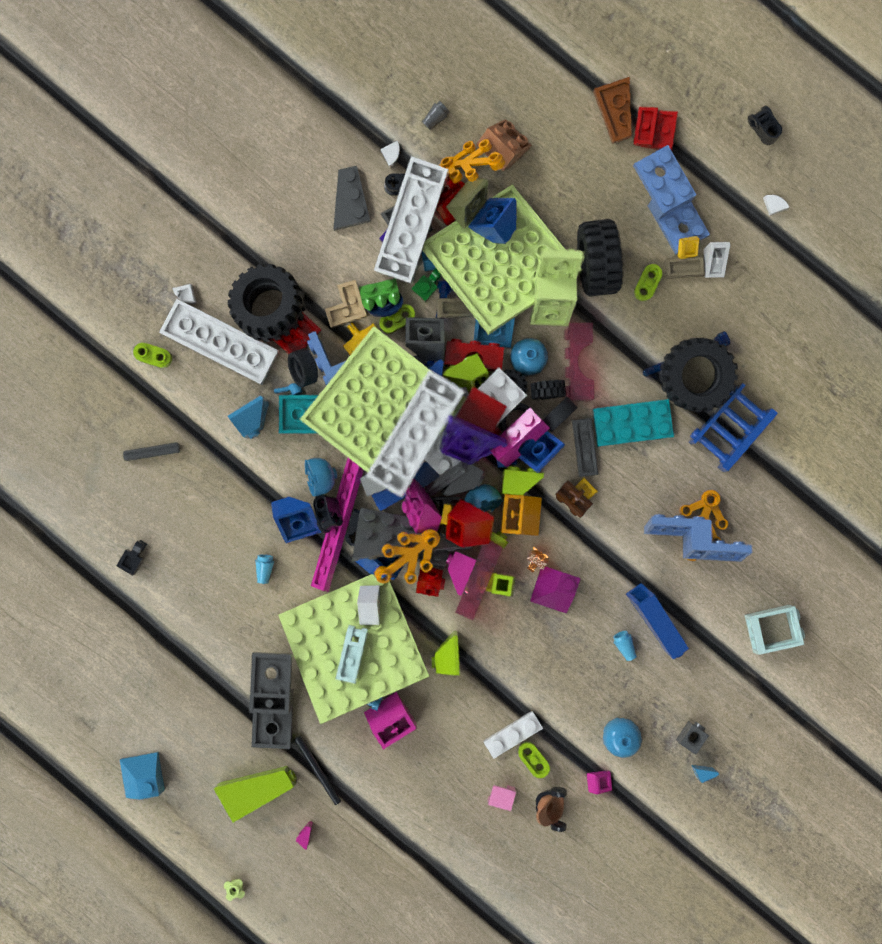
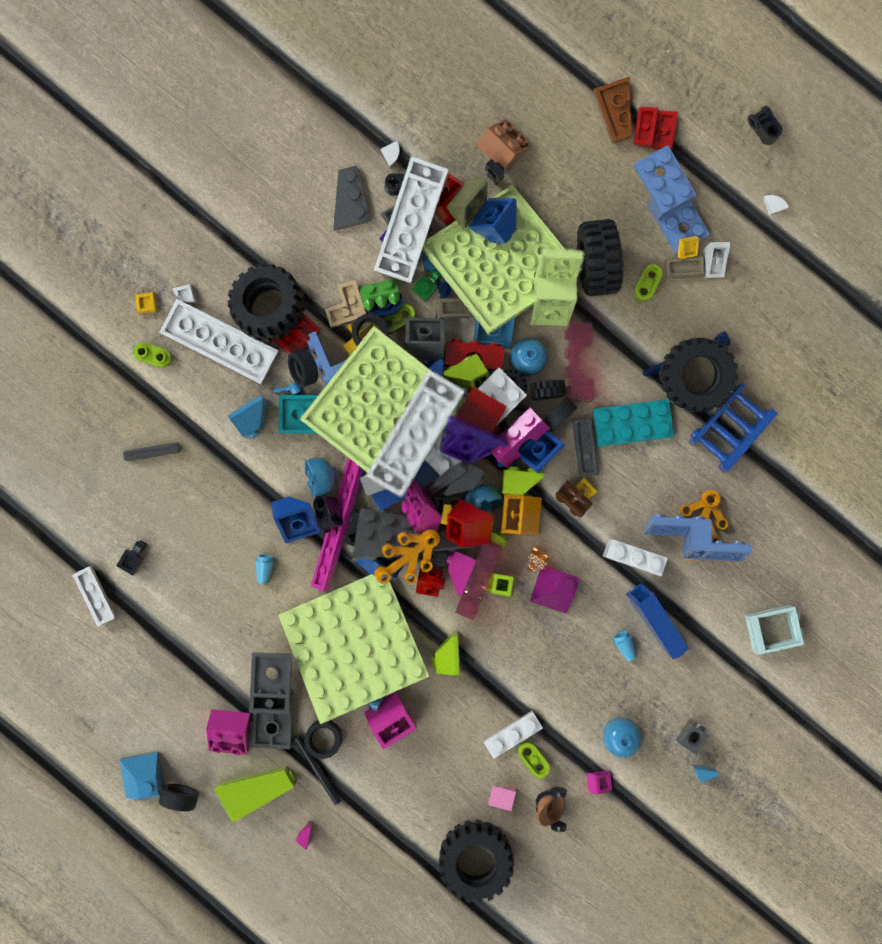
(94, 596): none -> white plate
(146, 303): none -> yellow tile
(178, 797): none -> black tyre
(228, 732): none -> dark pink slope
(238, 885): yellowish green plate -> none
(320, 754): none -> black tyre
(351, 655): light aqua plate -> none
(367, 318): none -> black tyre
(369, 605): white slope -> none
(435, 115): dark grey cone -> none
(476, 886): none -> black tyre
(495, 161): light orange plant -> none
(495, 171): none -> black plate
(635, 557): none -> white arch

